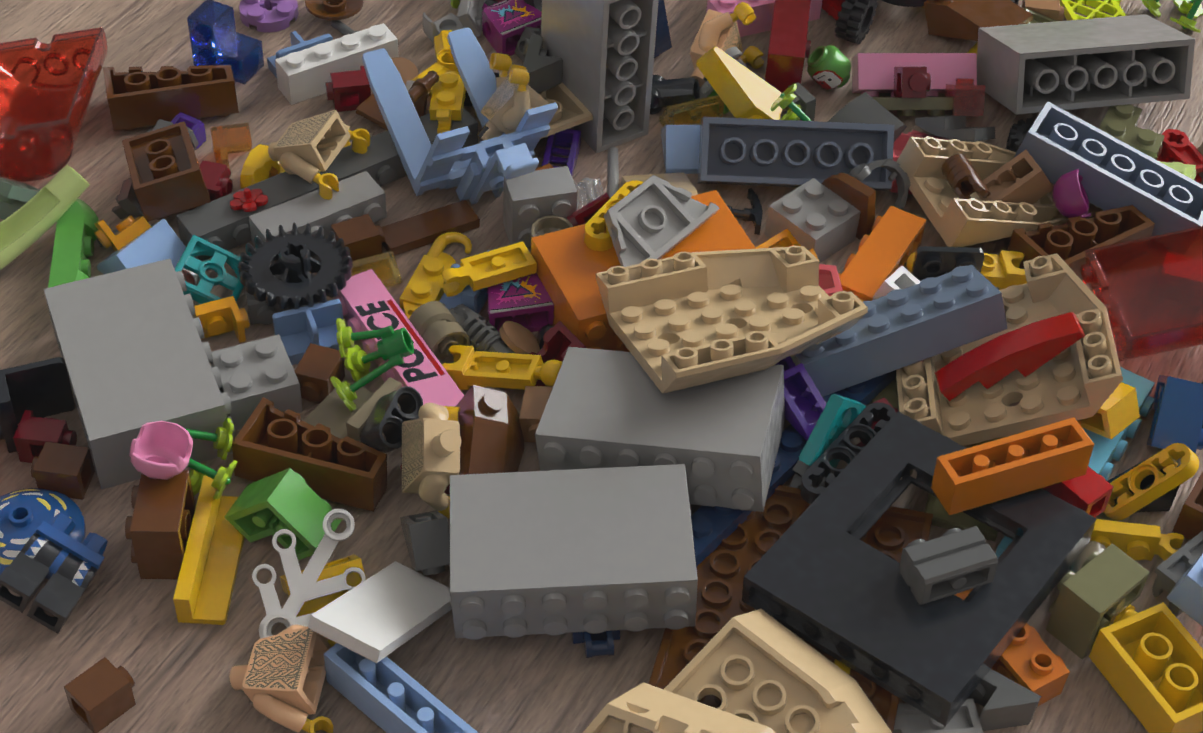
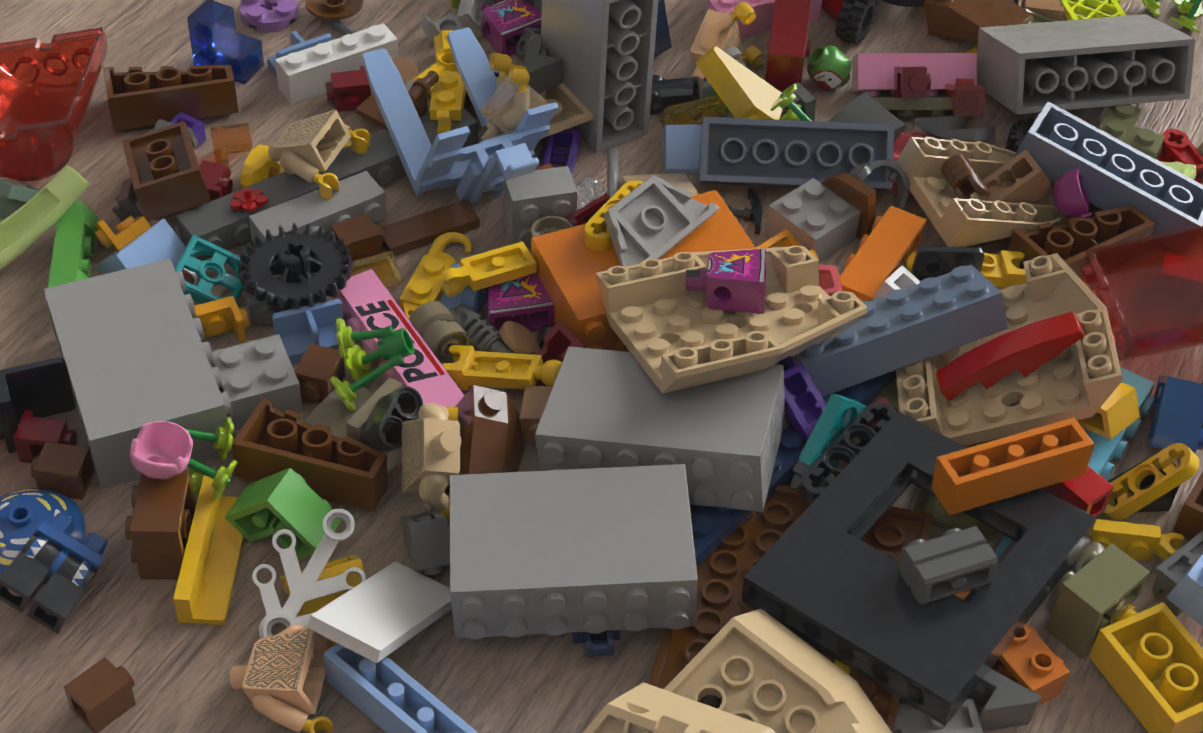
(732, 280): none -> magenta torso

